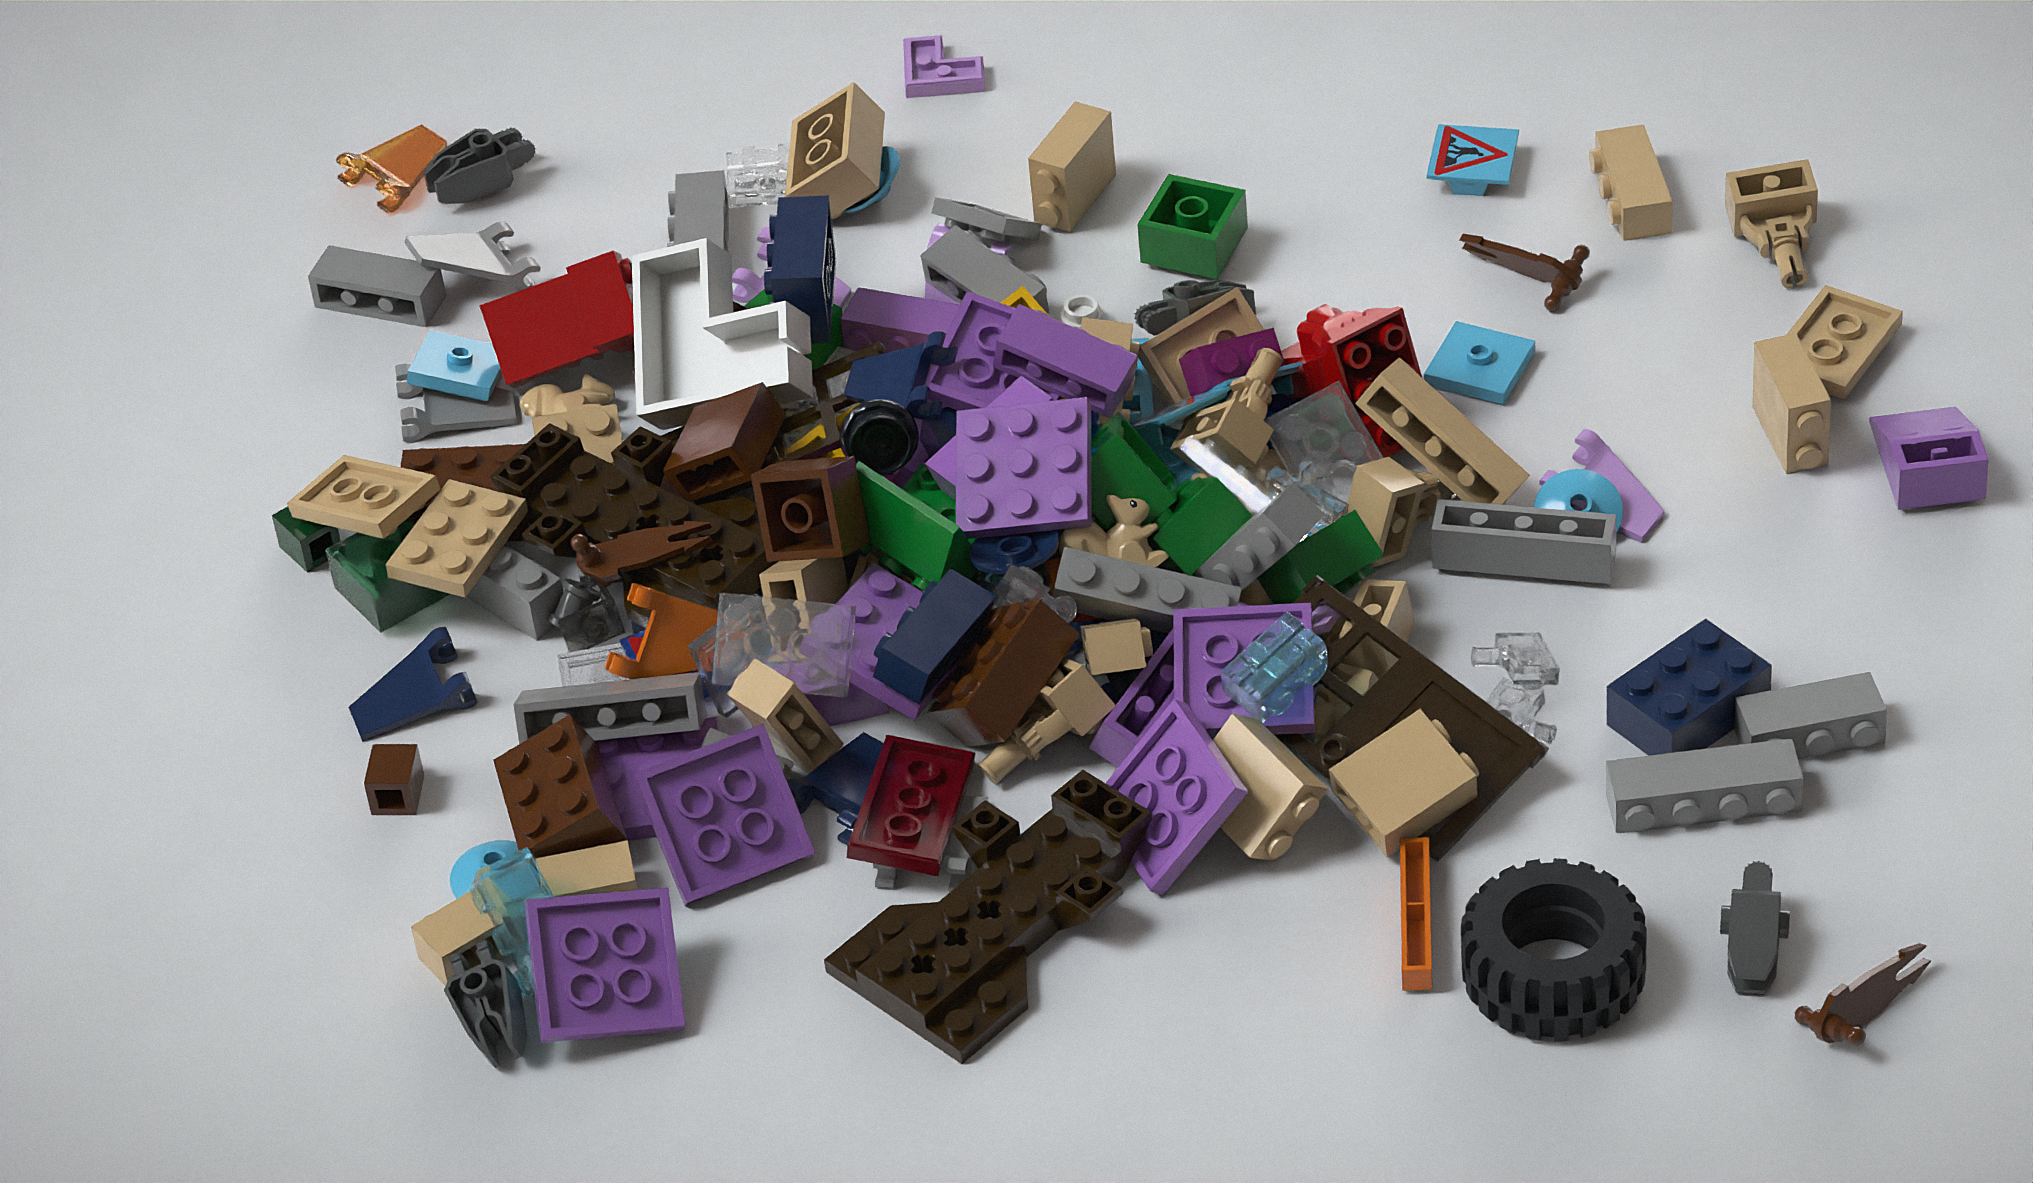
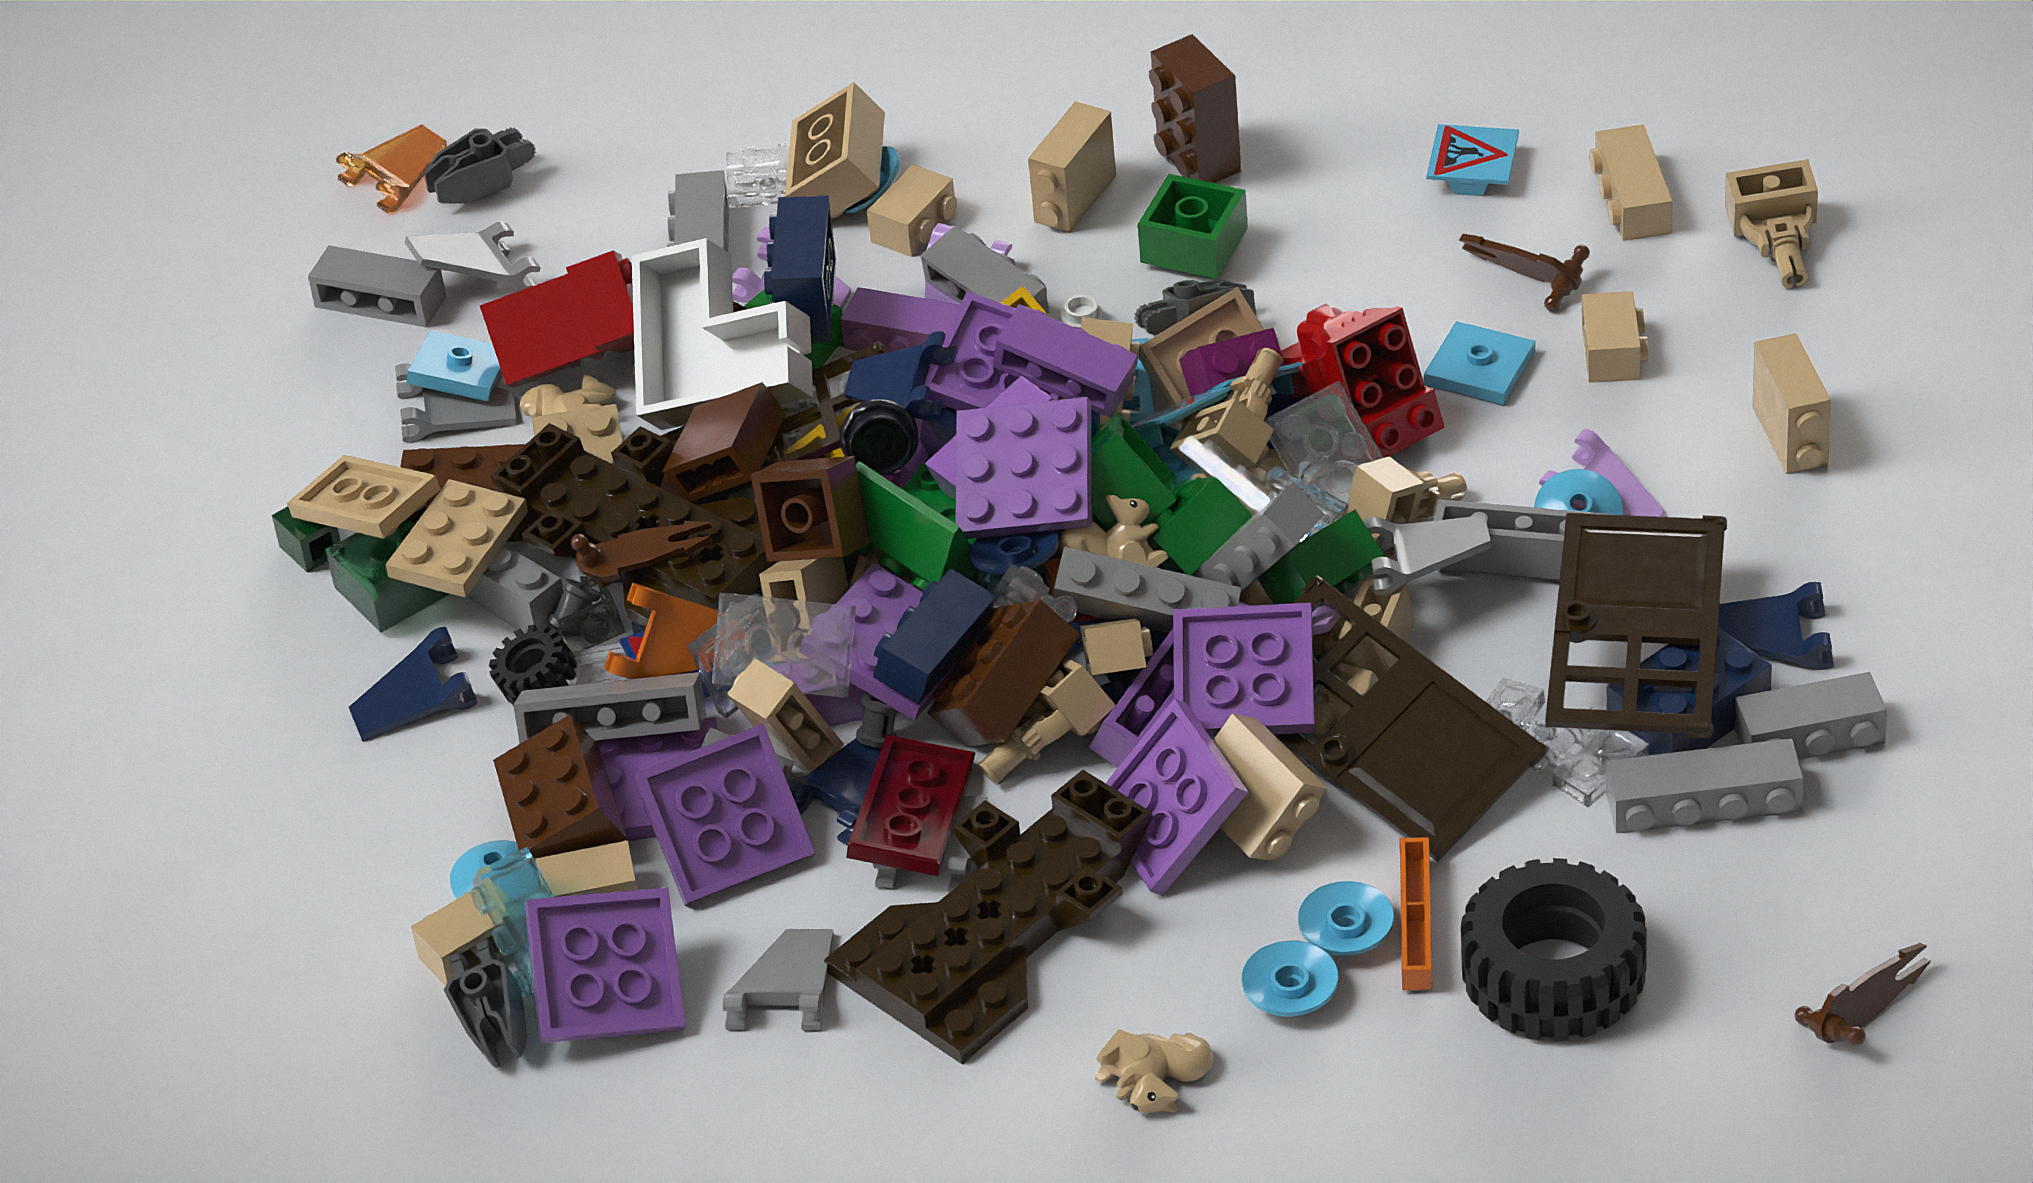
(394, 779): reddish brown brick -> none
(526, 650): none -> black tyre
(785, 975): none -> light grey flag
(876, 723): none -> dark grey bush
(911, 210): none -> tan brick
(932, 75): lavender tile -> none
(986, 221): light grey plate -> none
(1146, 1060): none -> tan animal
(1195, 110): none -> reddish brown brick
(1275, 668): clear light blue brick -> none
(1289, 978): none -> medium azure dish
(1346, 918): none -> medium azure dish
(1404, 781): tan brick -> none
(1423, 547): none -> light grey flag
(1441, 436): tan brick -> none
(1523, 658): clear plate -> none
(1584, 773): none -> clear plate
(1612, 336): none -> tan brick
(1638, 586): none -> dark brown door
(1754, 930): dark grey hinge -> none
(1773, 626): none -> dark blue flag
(1844, 336): tan plate -> none
(1931, 457): medium lavender slope -> none

